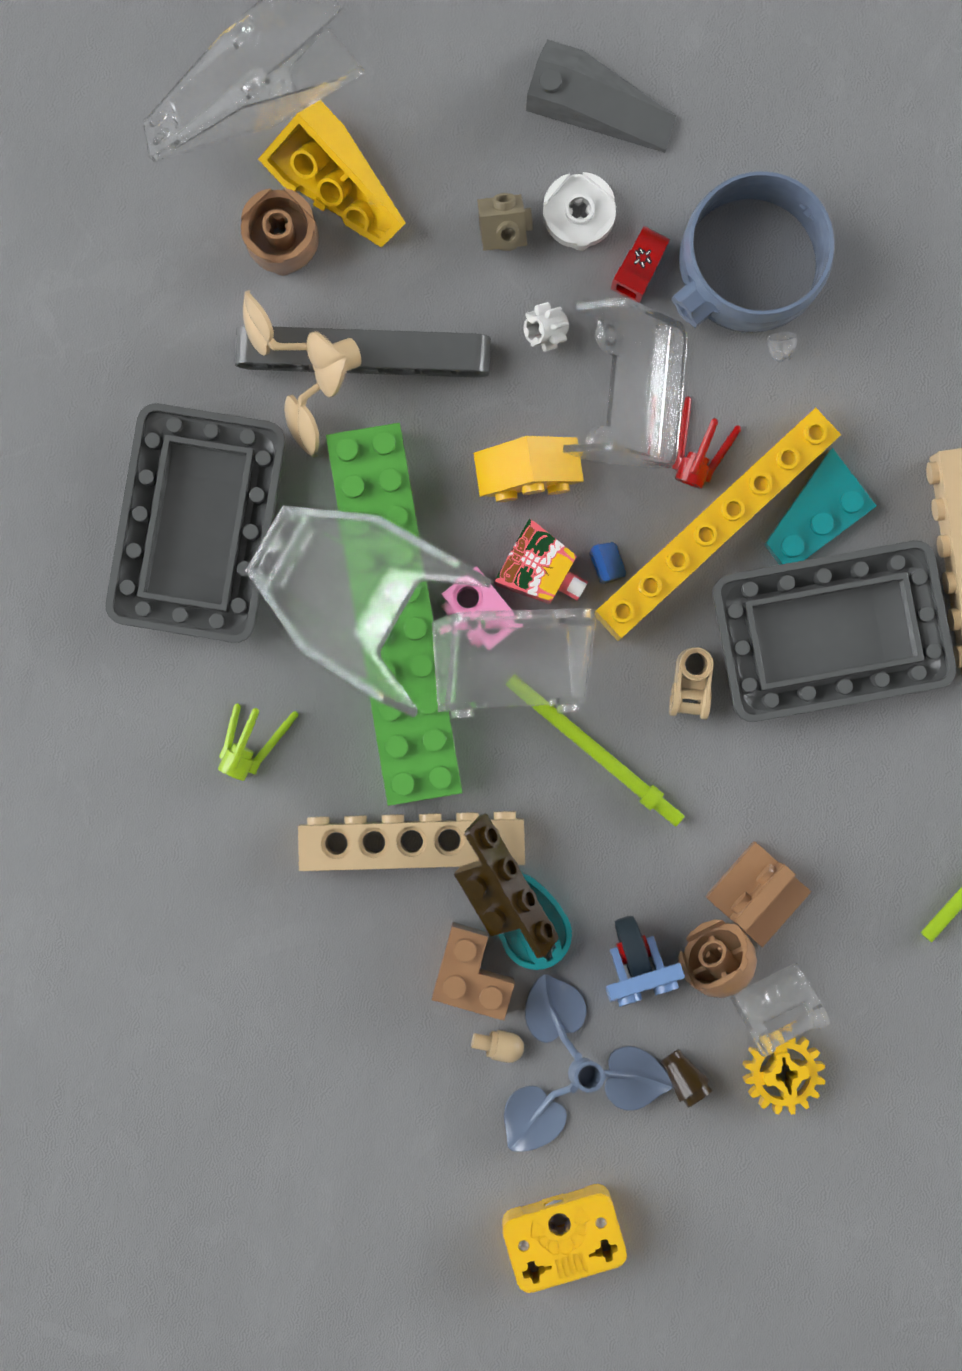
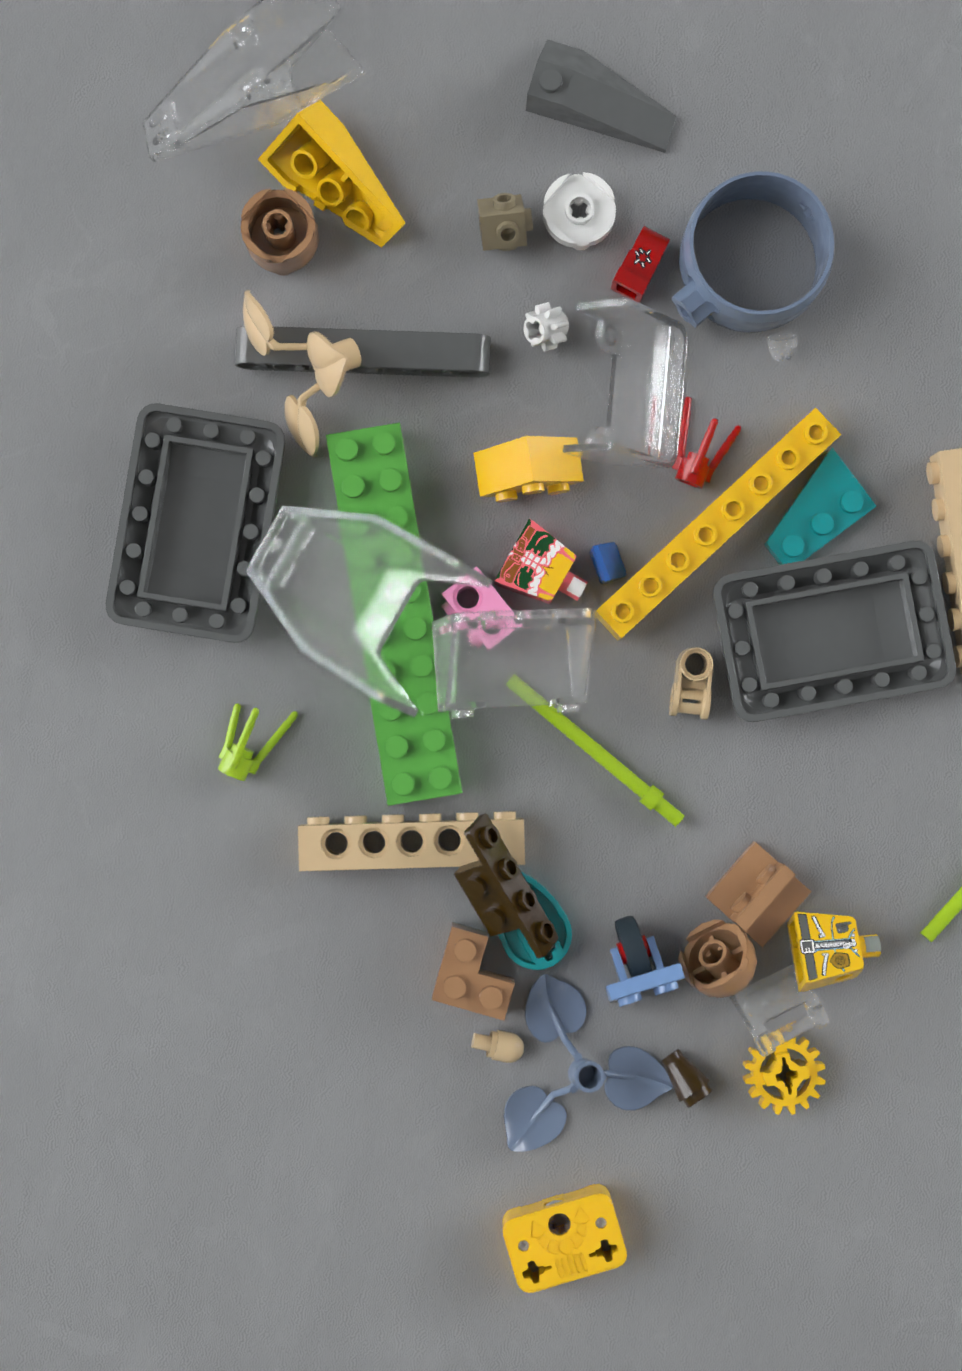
(828, 949): none -> yellow torso

